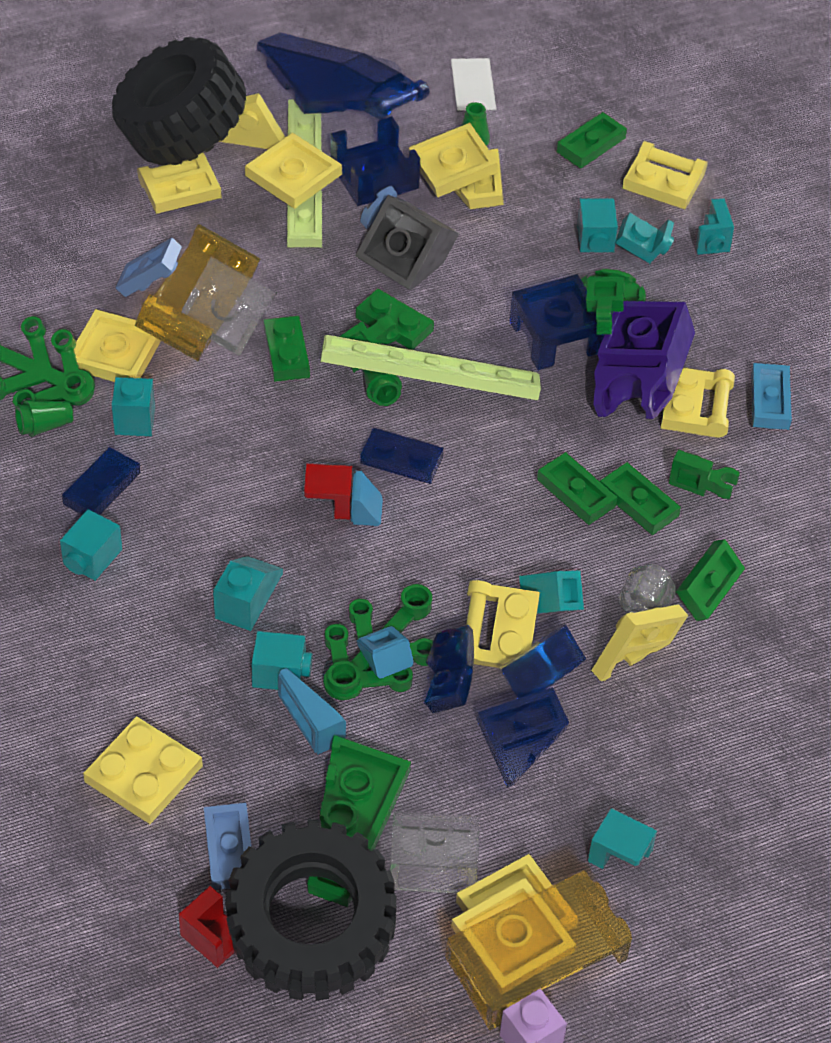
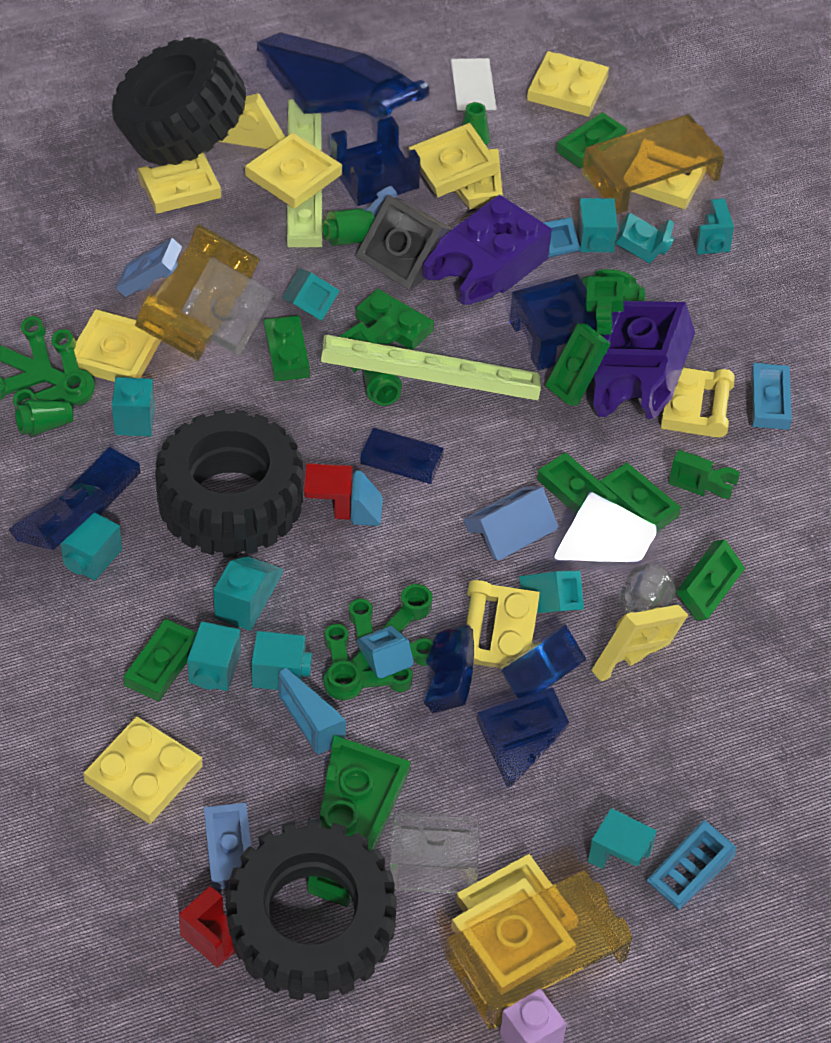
(60, 517): none -> clear blue wing
(160, 660): none -> green plate
(214, 656): none -> teal brick
(229, 520): none -> black tyre
(310, 294): none -> teal panel
(347, 226): none -> green brick
(490, 250): none -> dark purple brick
(513, 521): none -> medium blue panel
(563, 237): none -> dark azure slope
(568, 83): none -> light yellow plate
(577, 364): none -> green plate
(605, 533): none -> wing
(650, 157): none -> clear yellow panel
(715, 841): none -> dark azure slope

